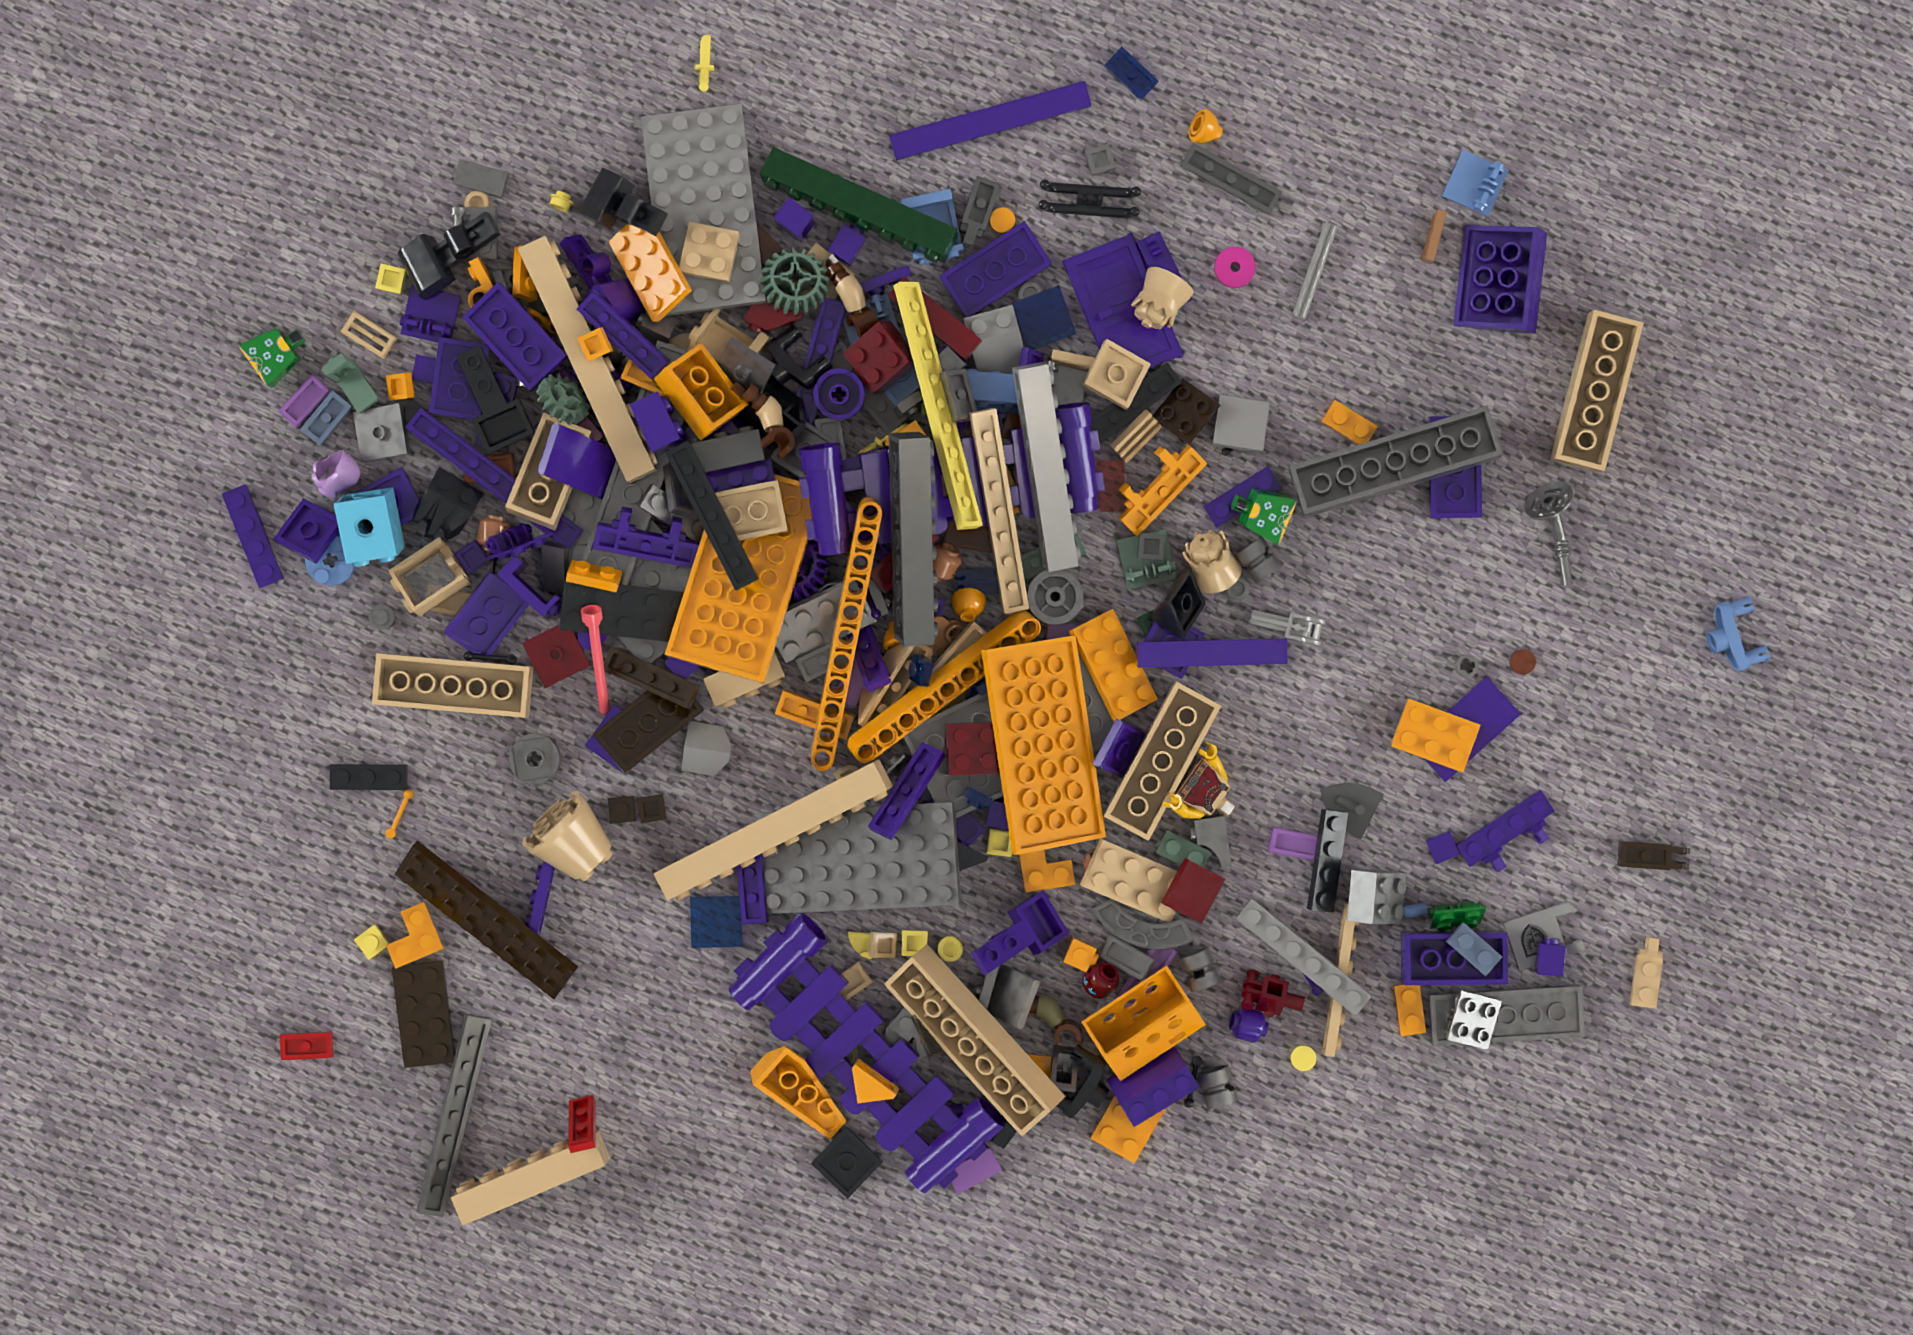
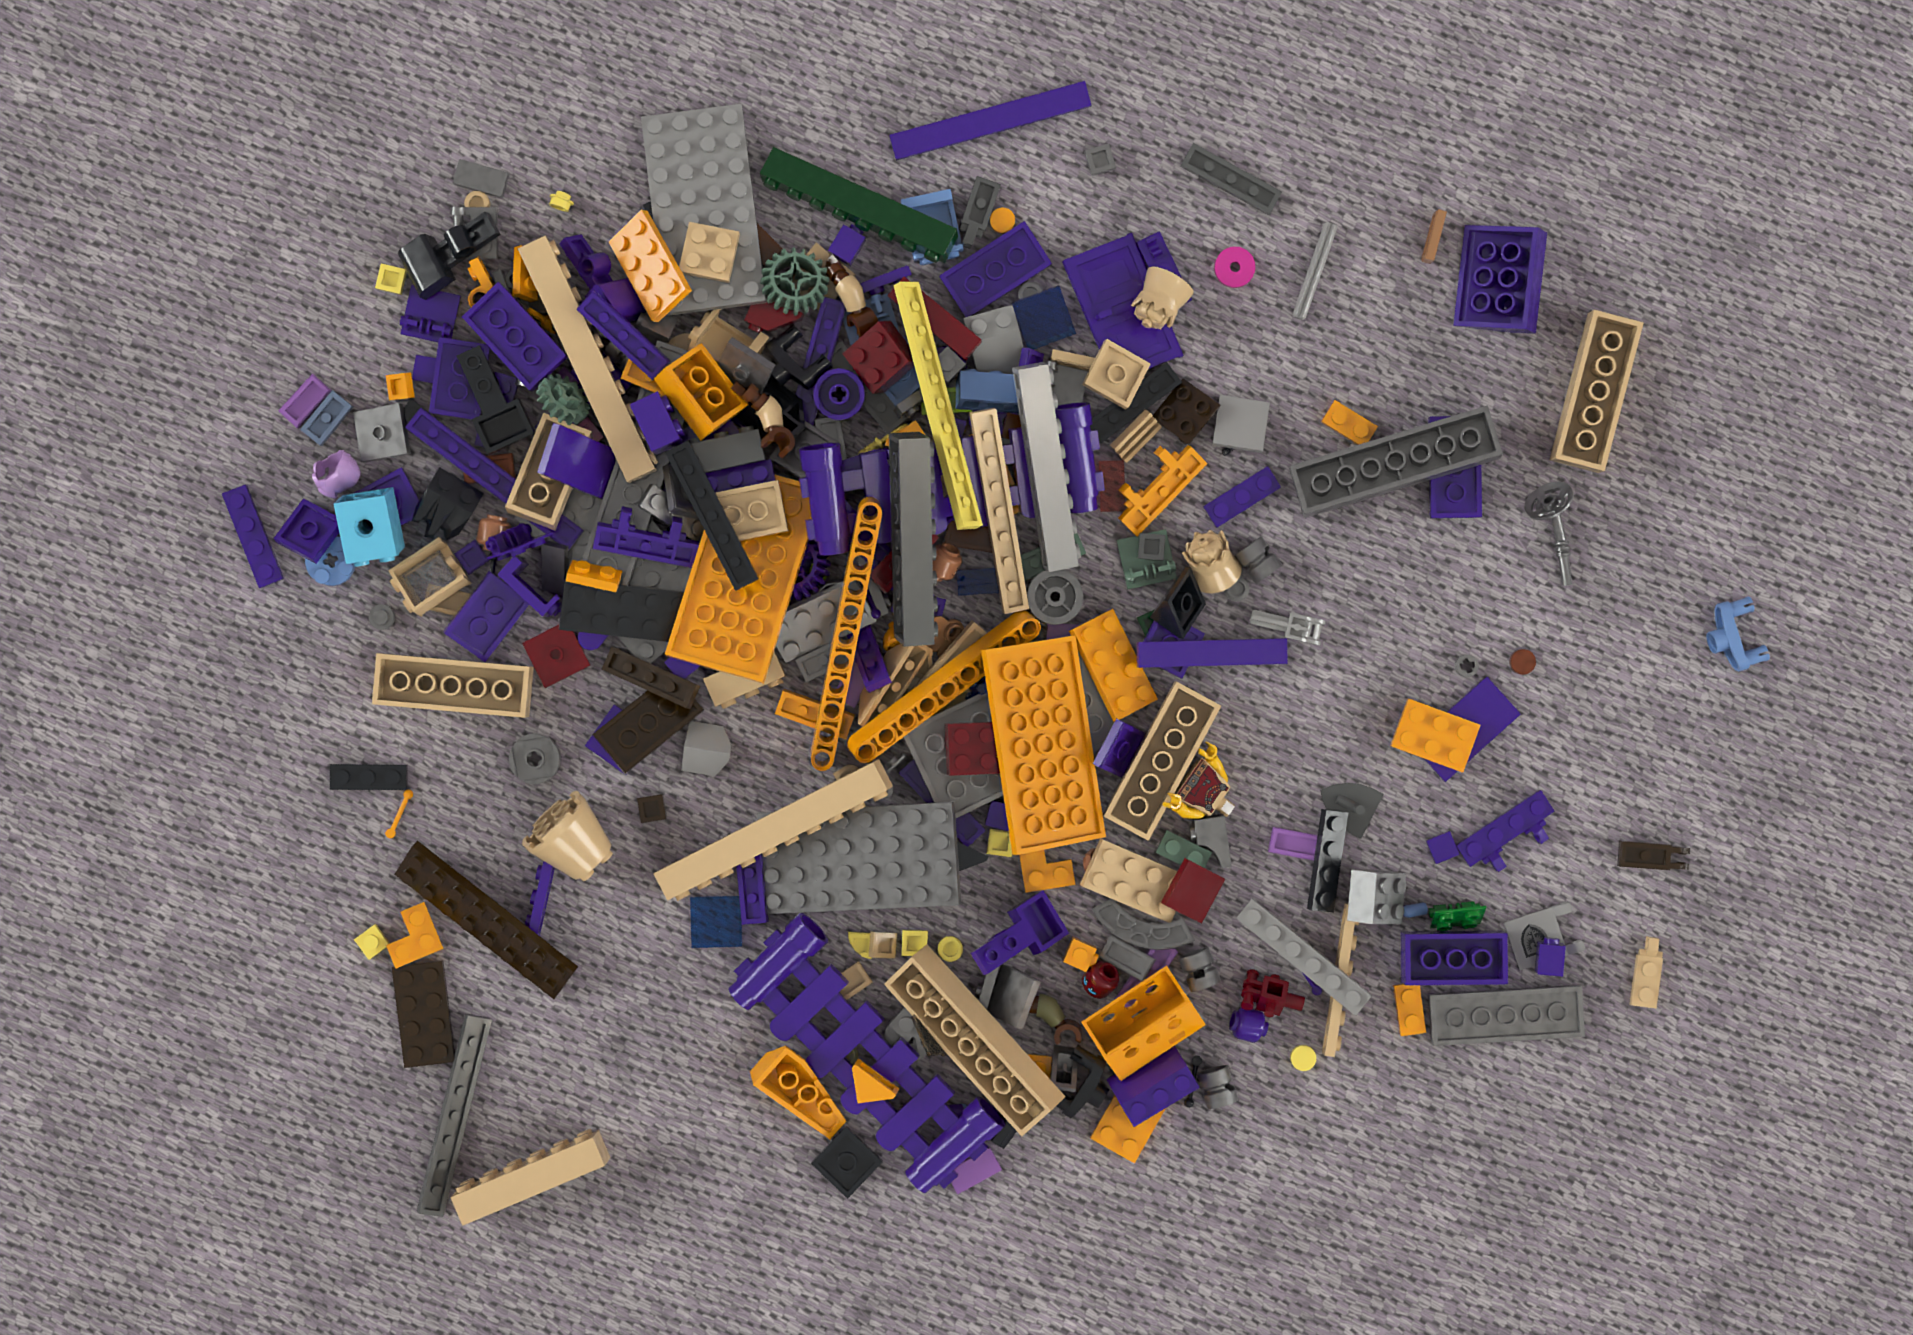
(273, 354): green torso -> none
(306, 1045): red plate -> none
(352, 381): sand green bracket -> none
(387, 346): tan tile -> none
(511, 658): black hinge -> none
(582, 1124): red tile -> none
(592, 618): coral piece -> none
(595, 344): light orange plate -> none
(612, 200): black plate -> none
(622, 809): dark brown plate -> none
(704, 66): light yellow piece -> none
(794, 219): dark purple panel -> none
(906, 791): dark purple plate -> none
(920, 670): clear blue plate -> none
(958, 394): flat silver plate -> none
(968, 603): light orange brick -> none
(976, 798): clear blue plate -> none
(1089, 200): black piece -> none
(1131, 73): clear blue plate -> none
(1204, 127): light orange brick -> none
(1265, 512): green torso -> none
(1473, 1019): hinge -> none
(1474, 949): sand blue plate -> none
(1475, 182): medium blue hinge -> none

